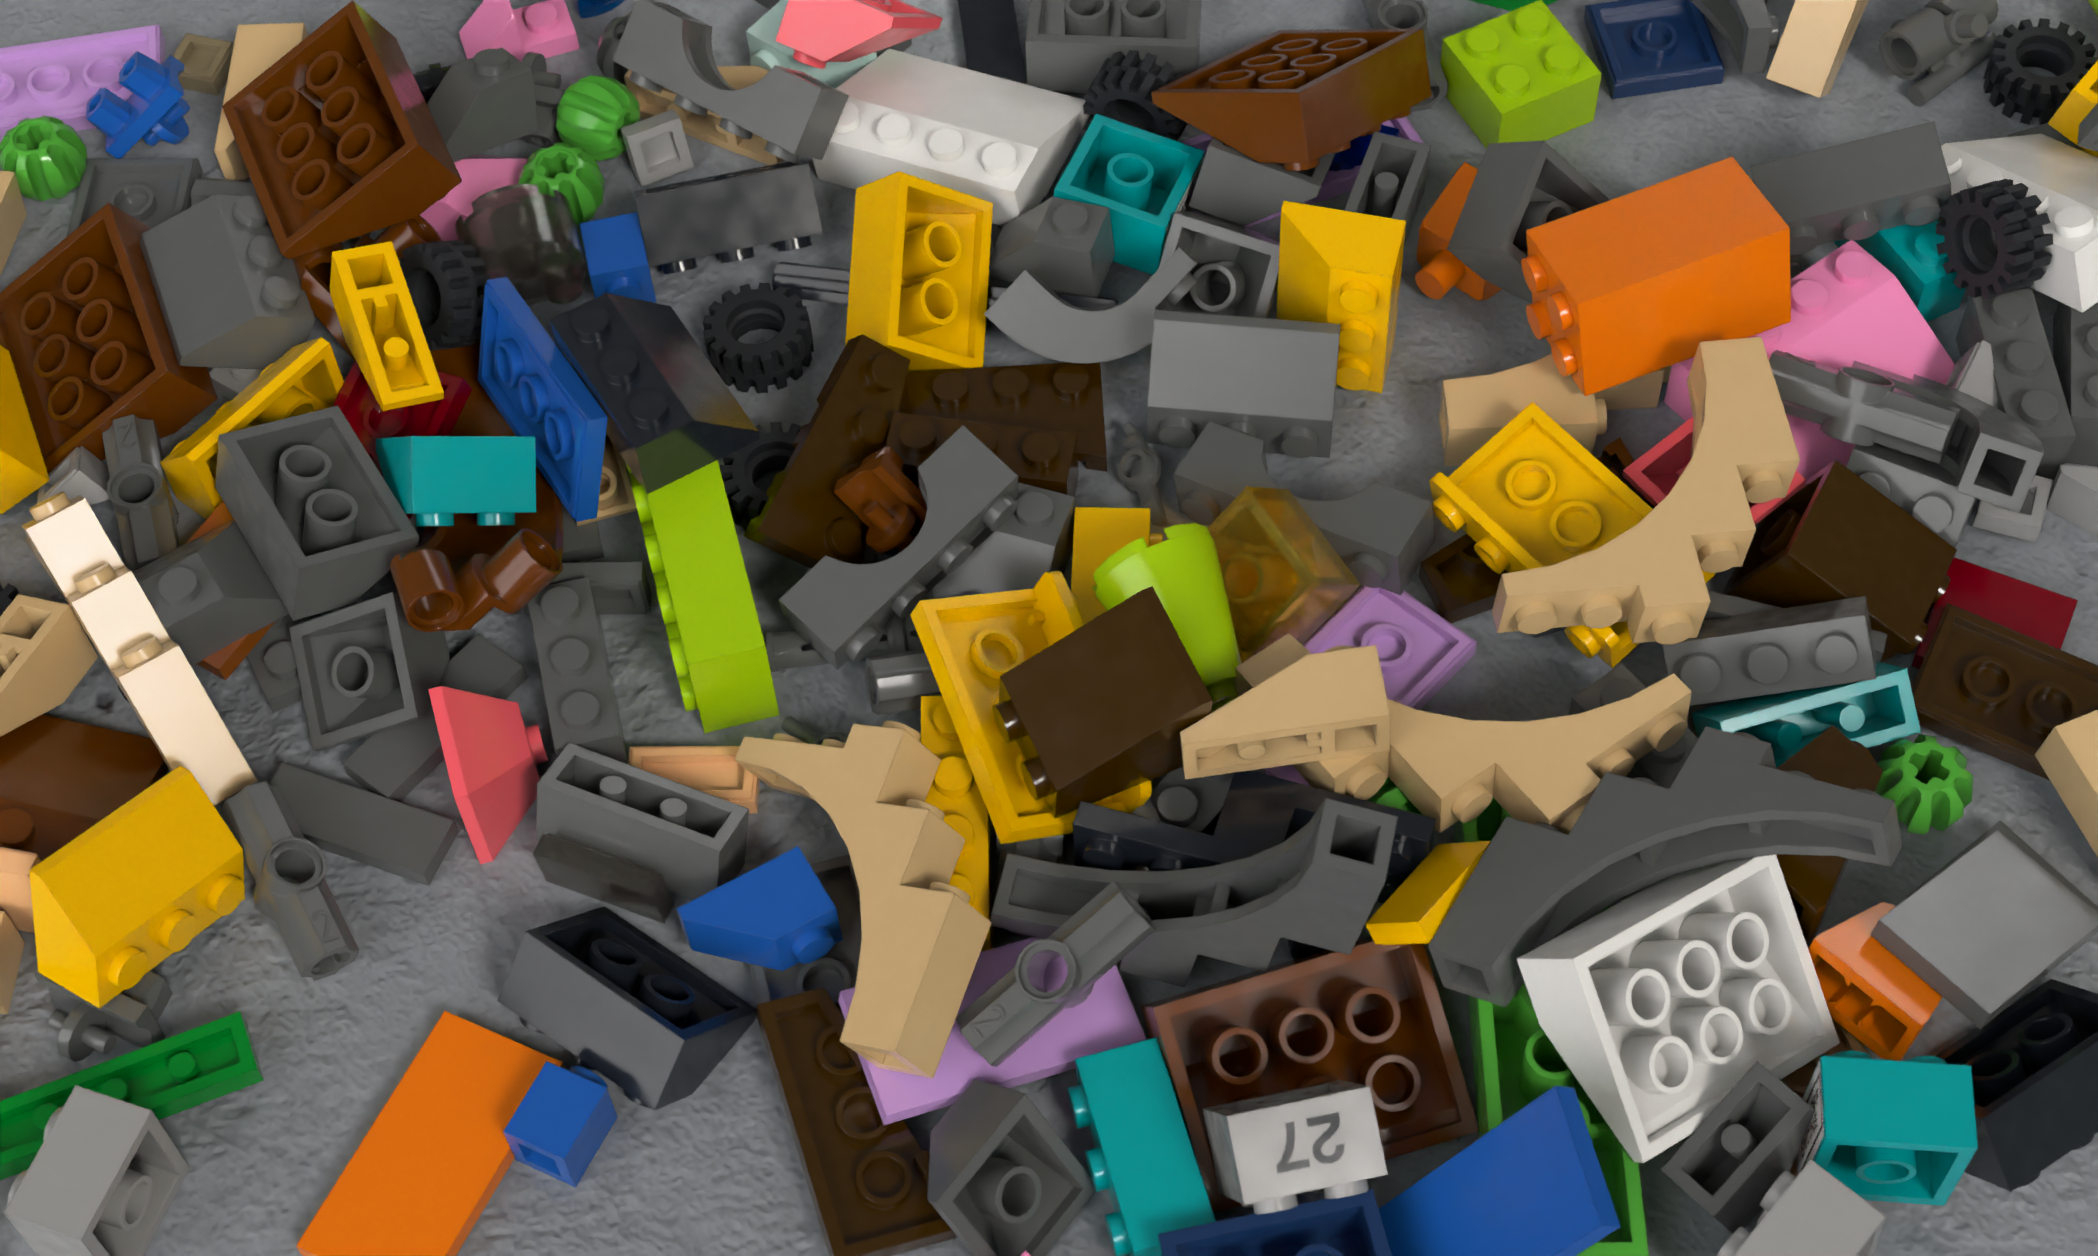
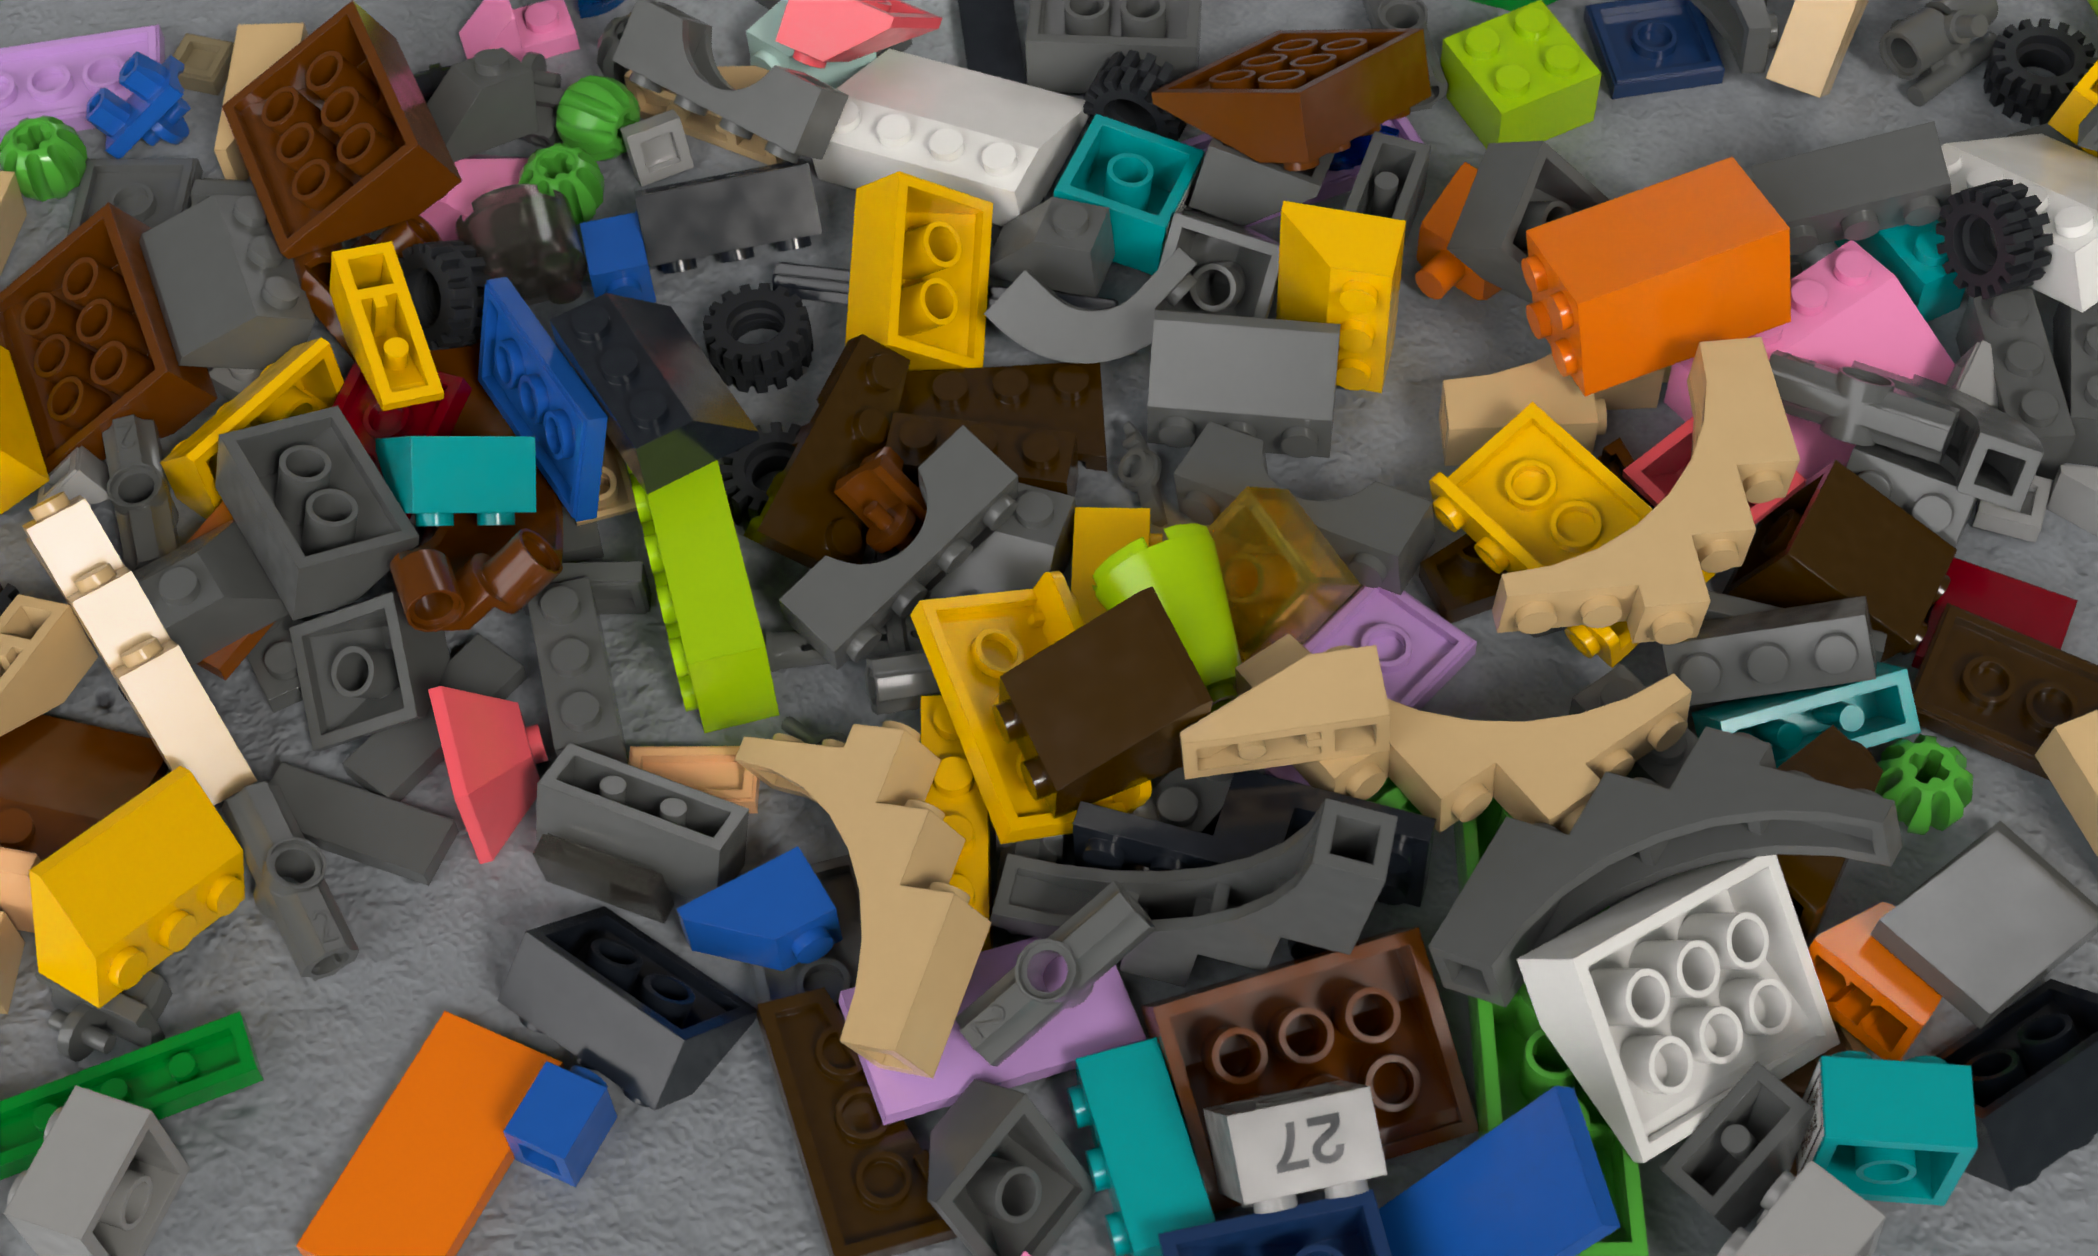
(1426, 896): yellow tile -> none

